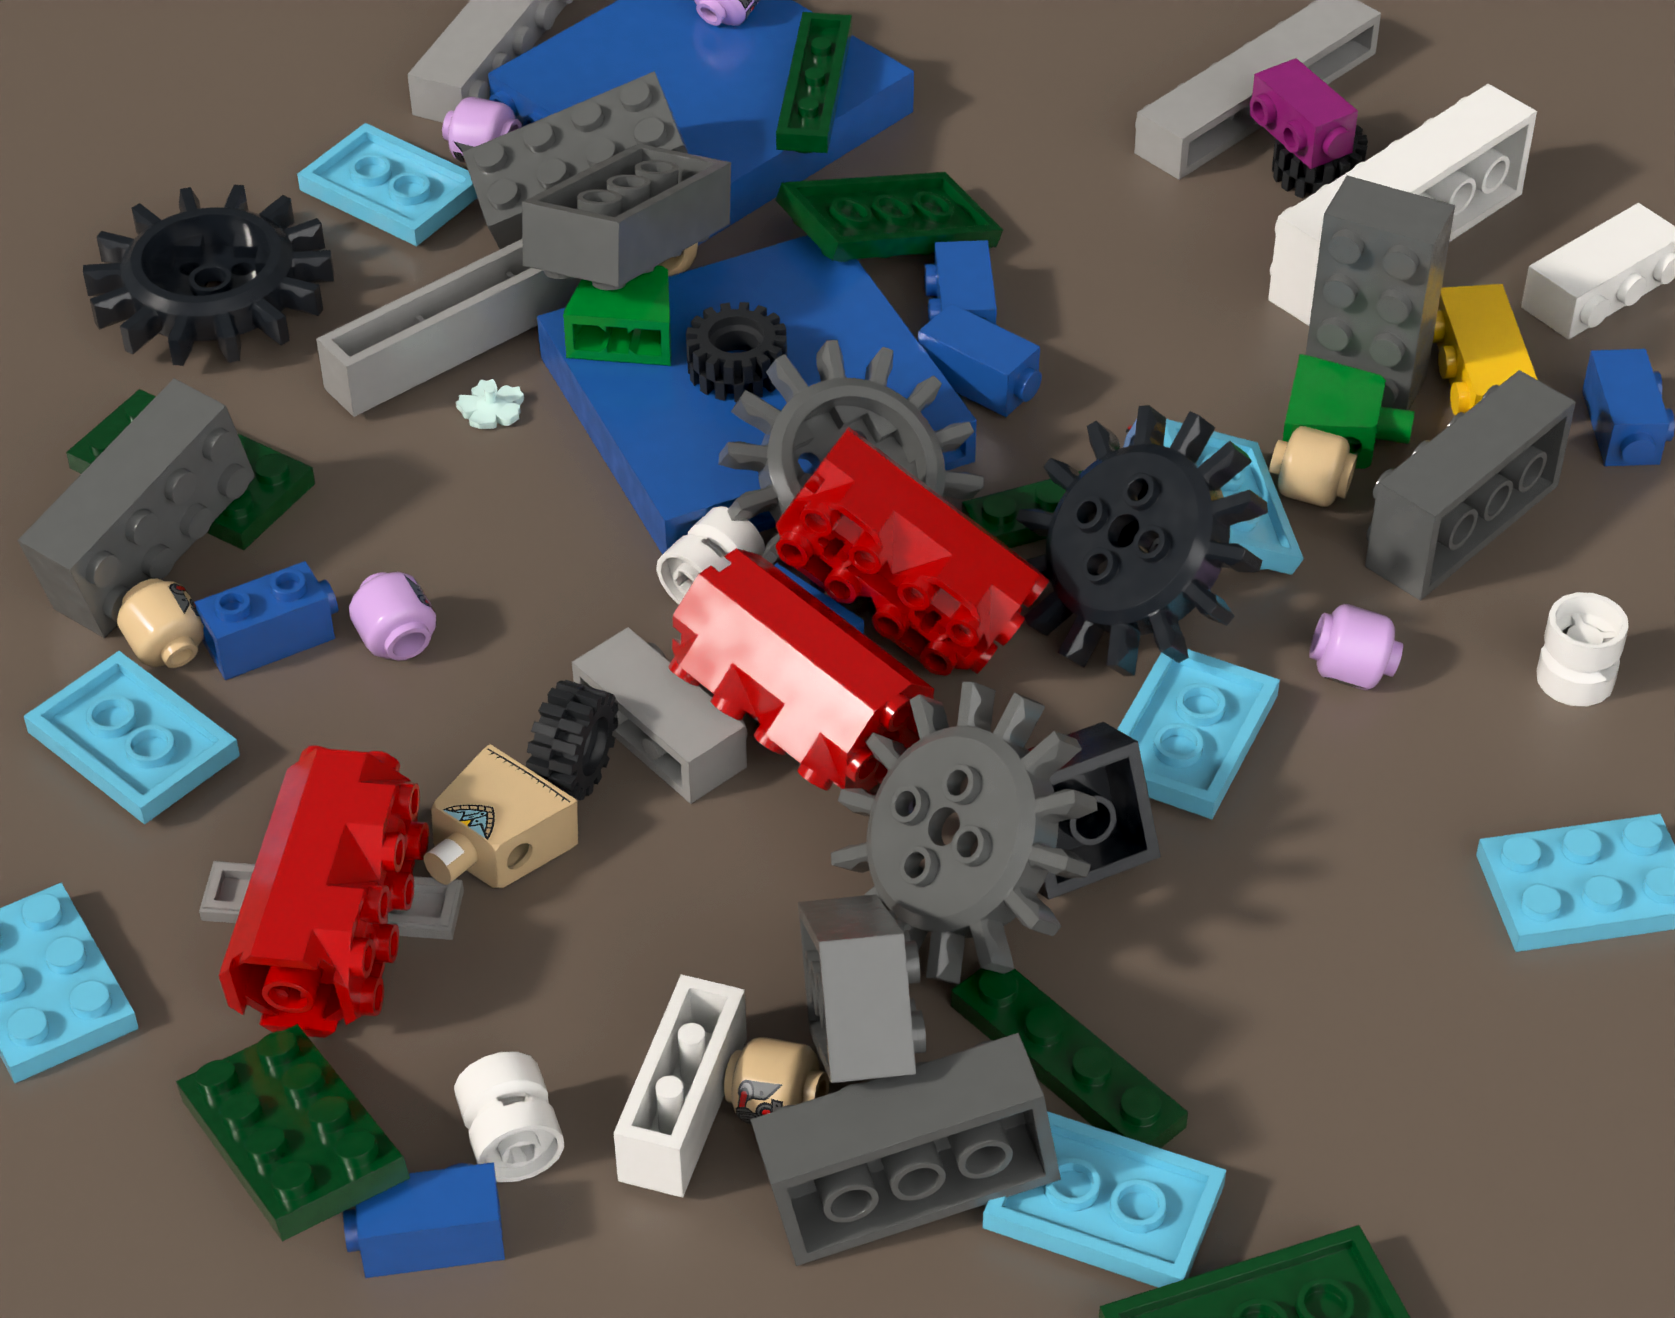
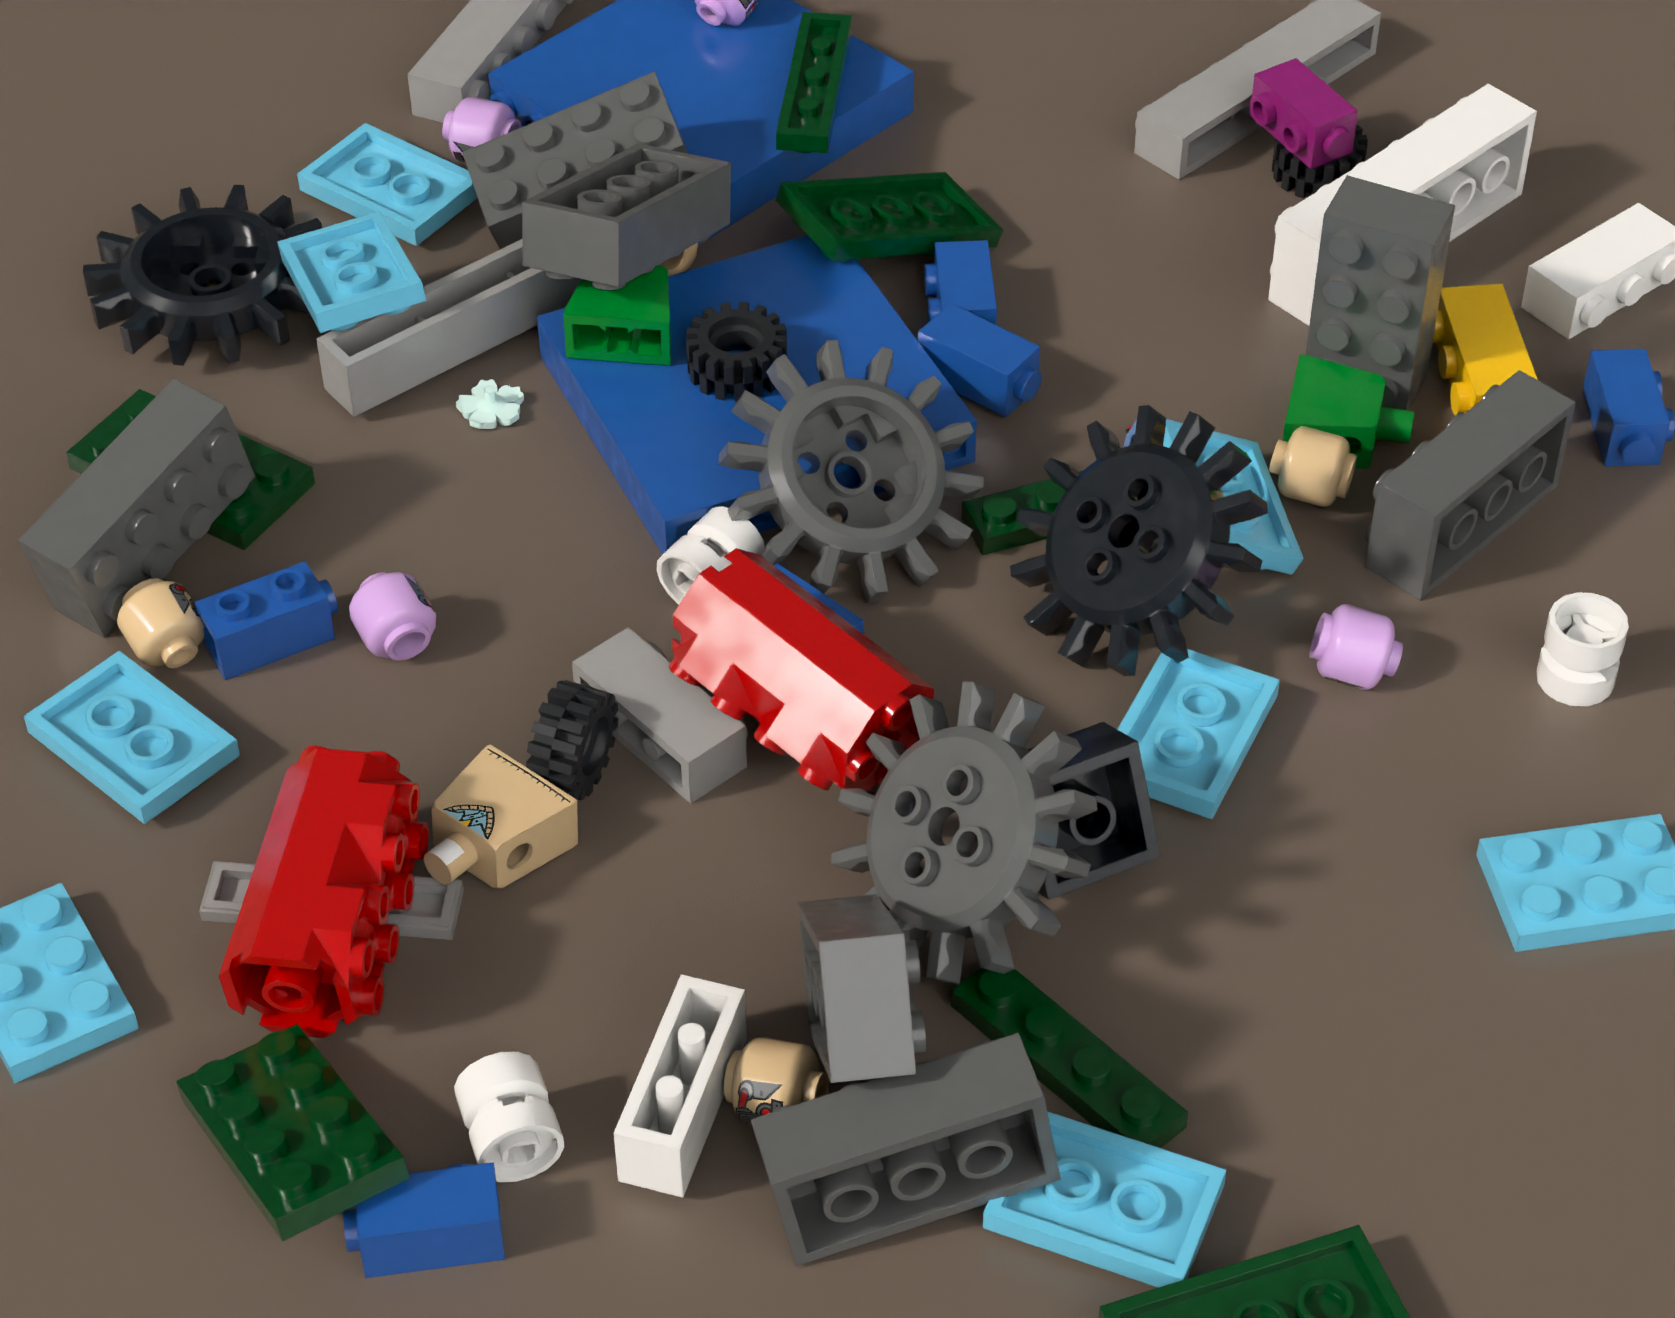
(351, 272): none -> medium azure plate
(932, 571): red brick -> none

